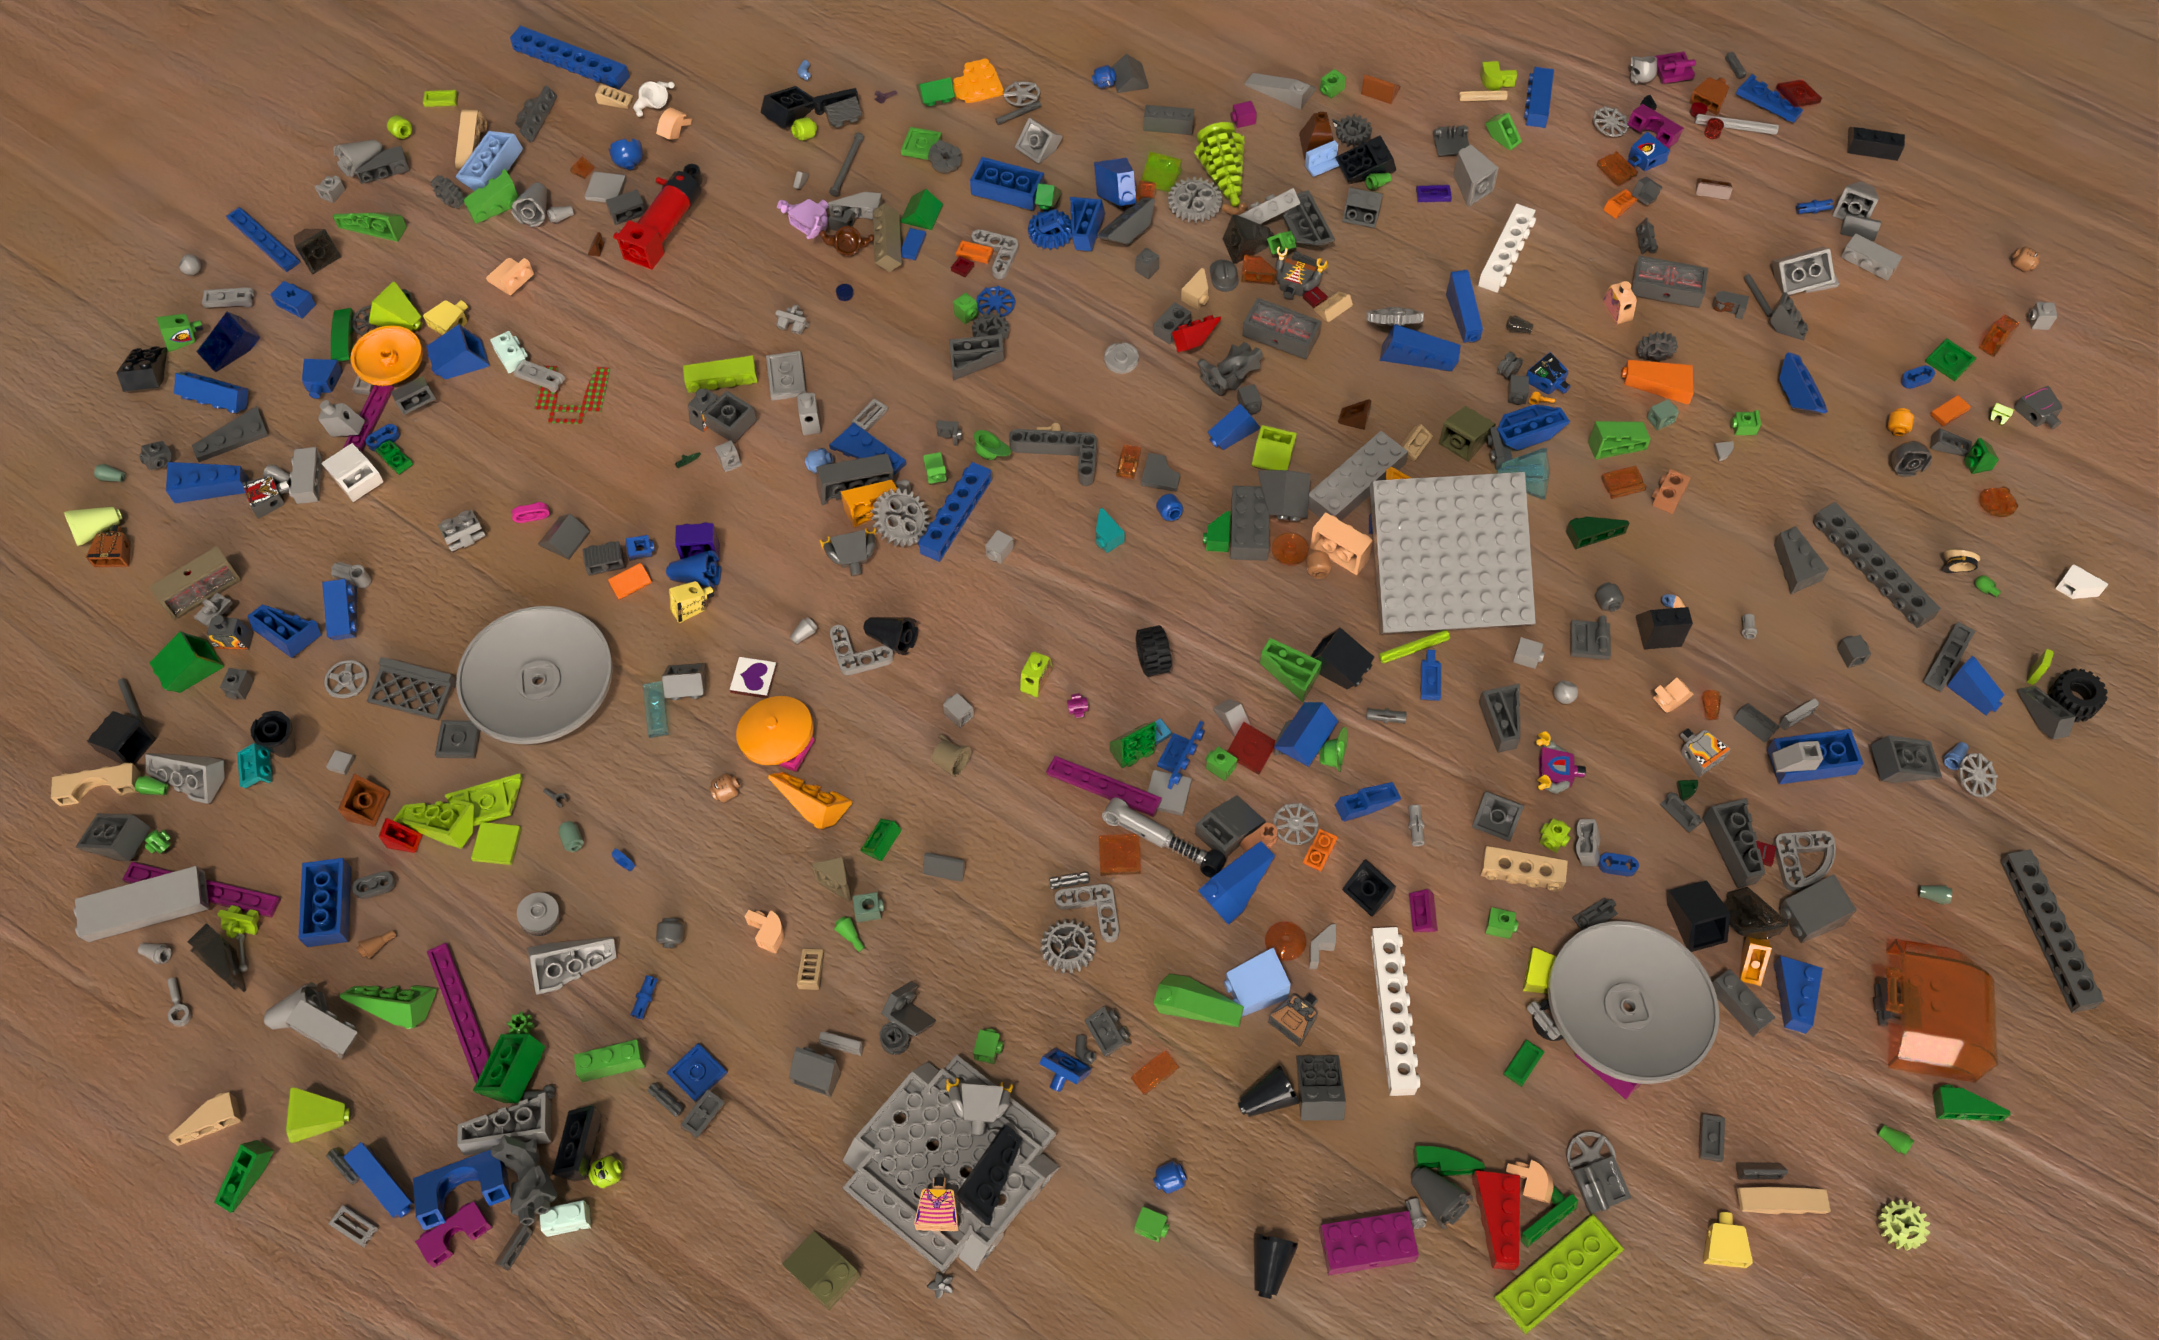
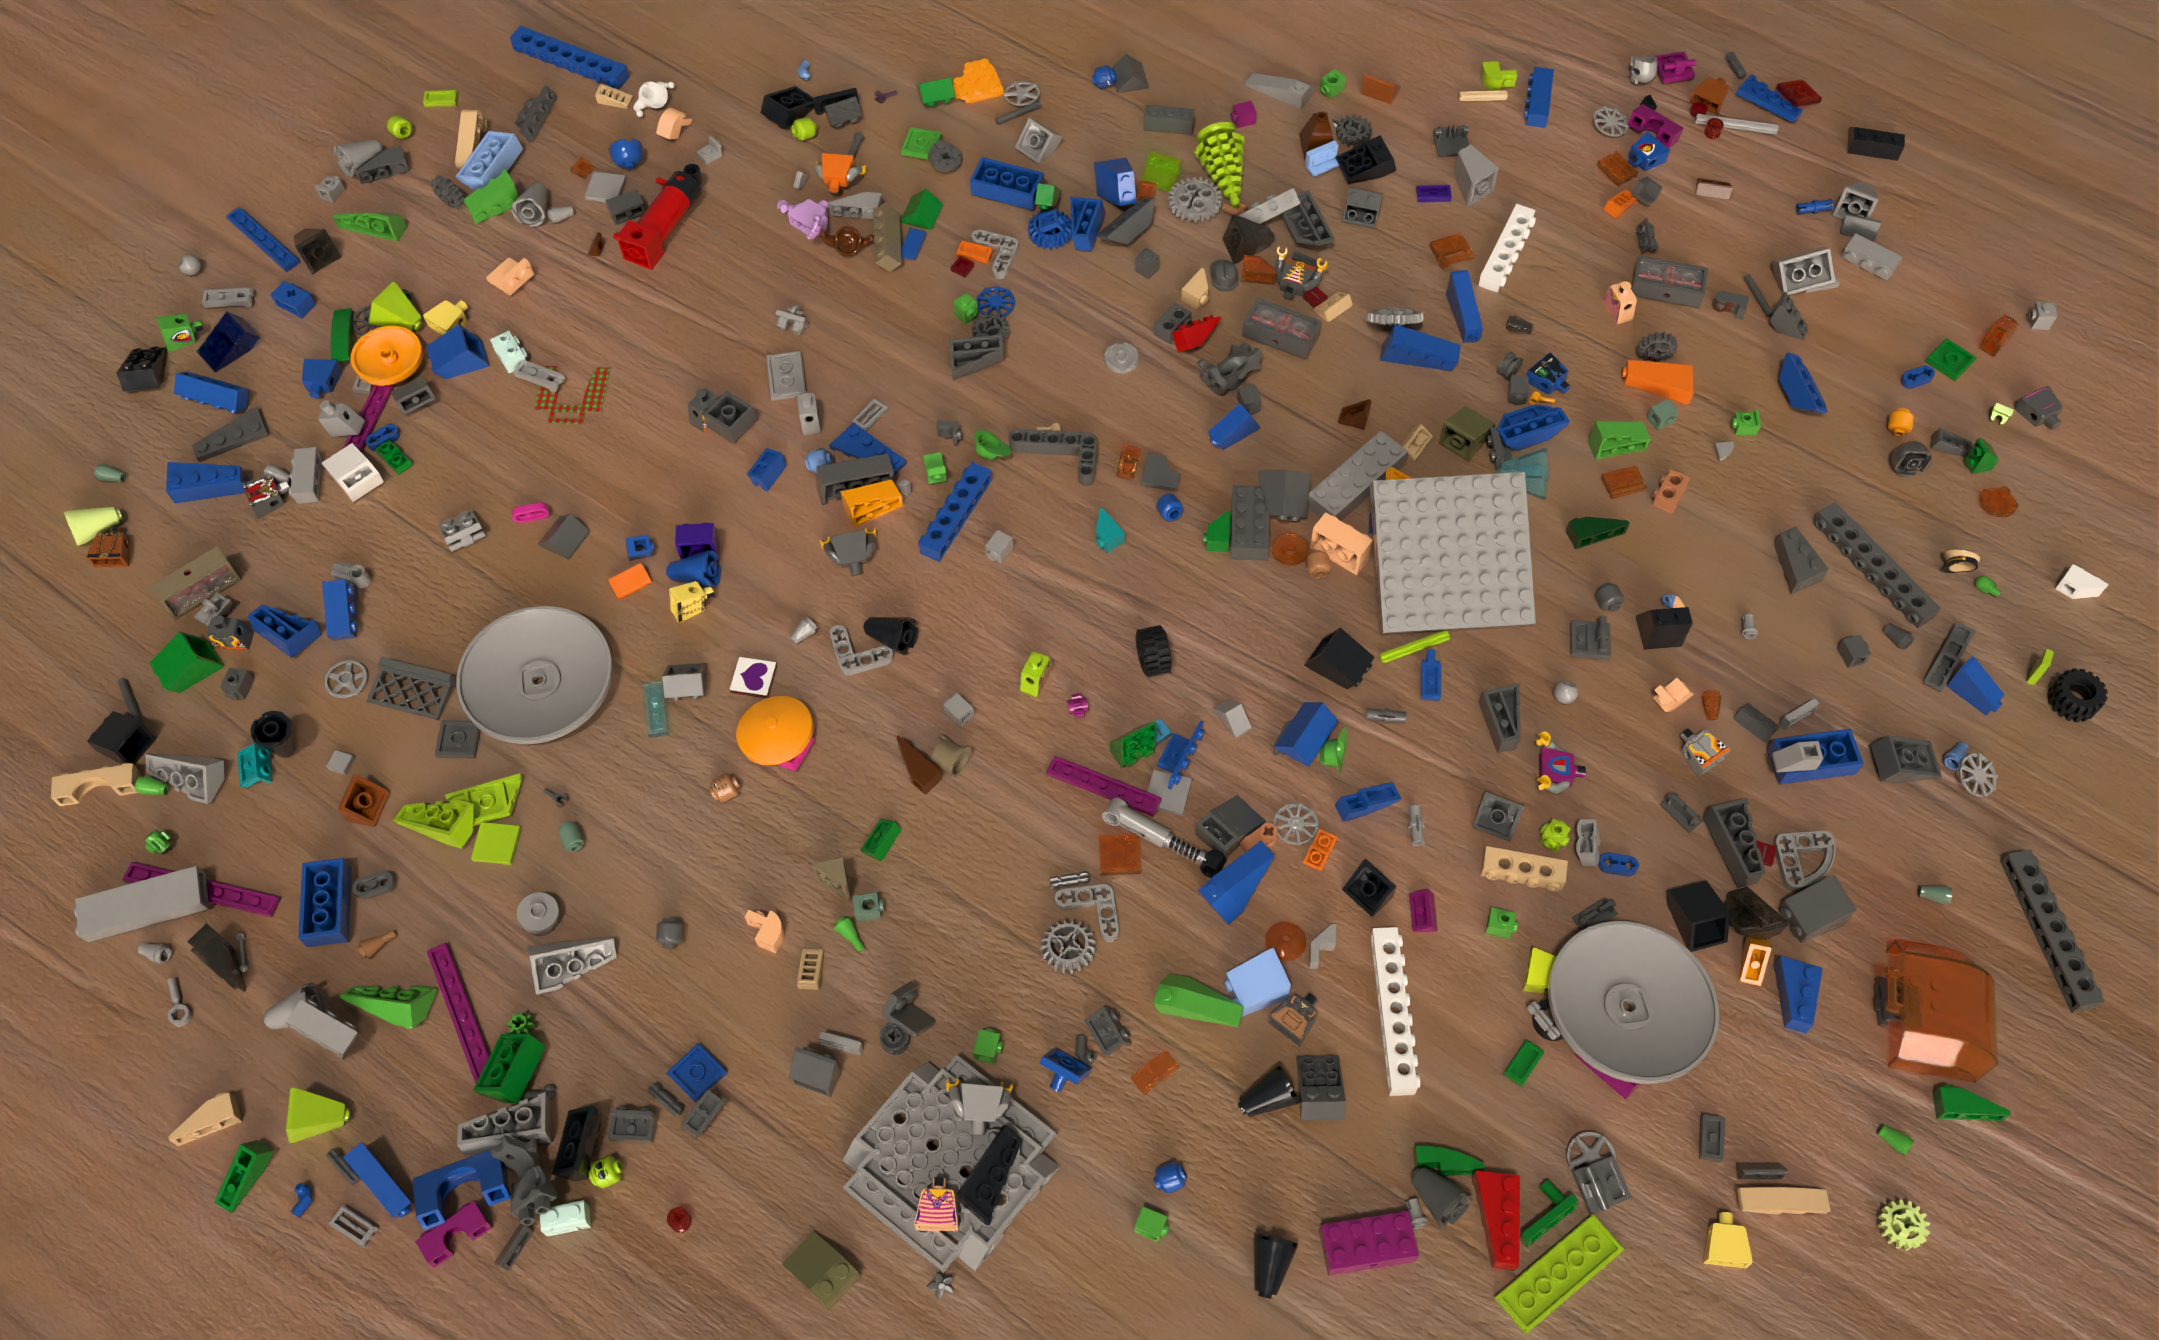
(114, 836): dark grey slope -> none
(155, 455): dark grey brick -> none
(235, 922): lime hips -> none
(305, 1199): none -> blue arm
(399, 836): red slope -> none
(603, 558): dark grey brick -> none
(609, 1060): bright green brick -> none
(622, 860): blue tile -> none
(631, 1125): none -> dark grey bracket
(644, 997): blue pin -> none
(682, 1223): none -> clear red wheel
(687, 459): clear green helmet -> none
(710, 152): none -> light grey bracket
(720, 374): lime brick -> none
(728, 456): light grey brick -> none
(767, 469): none -> blue hinge
(812, 803): light orange wedge -> none
(838, 170): none -> orange torso
(838, 222): dark grey panel -> none
(844, 292): clear blue tile -> none
(900, 517): light grey gear -> none
(921, 772): none -> reddish brown slope
(944, 867): dark grey slope -> none
(1221, 763): bright green brick -> none
(1251, 747): clear red tile -> none
(1274, 449): lime slope -> none
(1284, 240): bright green brick -> none
(1290, 667): bright green wedge -> none
(1377, 180): bright green cone -> none
(1449, 245): none -> clear orange plate
(1503, 130): bright green slope -> none
(1528, 653): light grey brick -> none
(1539, 1181): light nougat brick -> none
(1687, 788): dark green tile -> none
(1742, 1003): dark grey brick -> none
(1899, 636): none -> dark grey cone
(1950, 410): orange tile -> none
(2025, 258): medium nougat head -> none
(2047, 713): dark grey slope -> none

